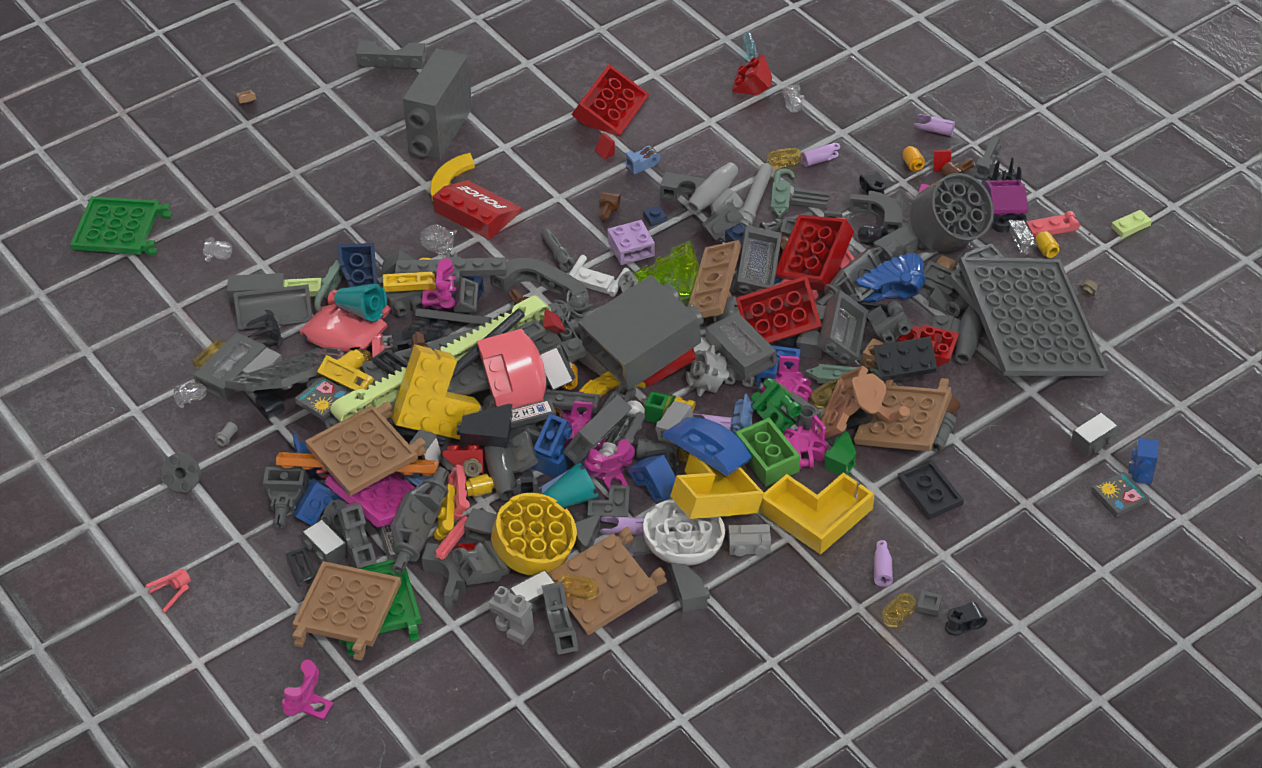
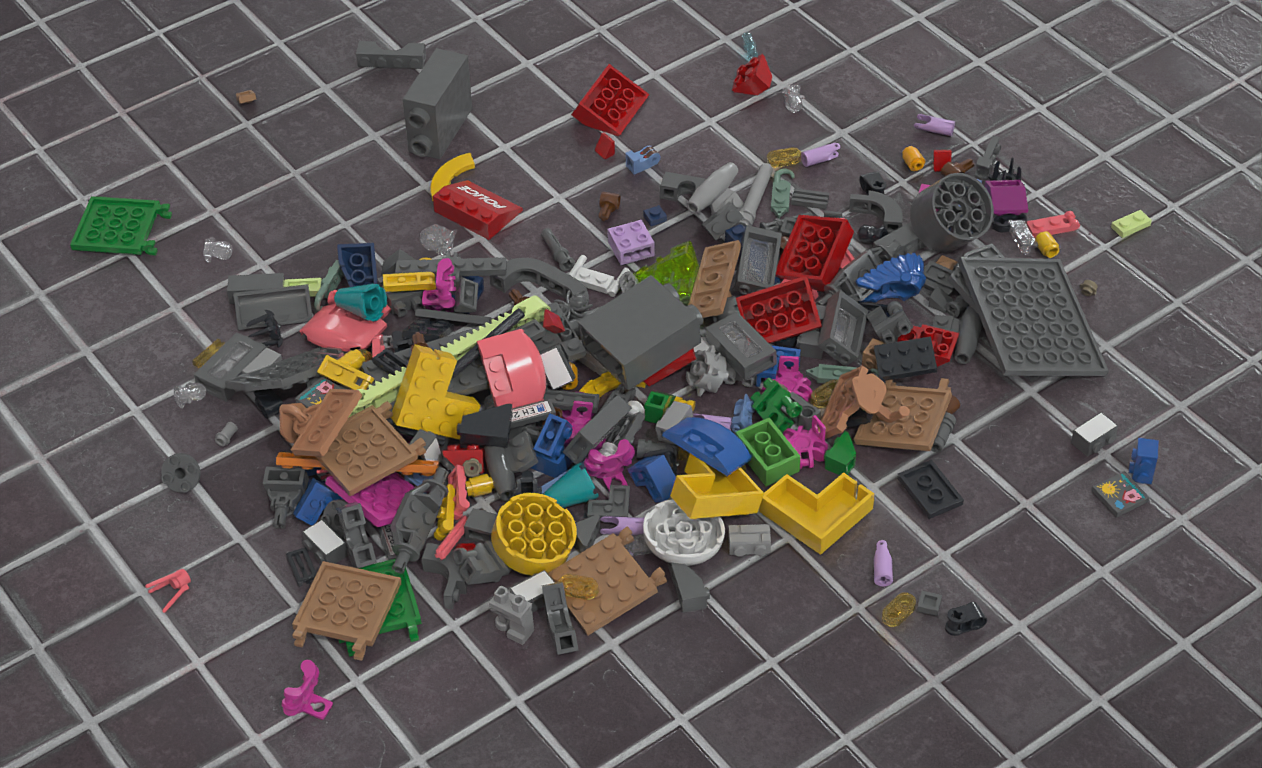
(318, 425): none -> nougat plate

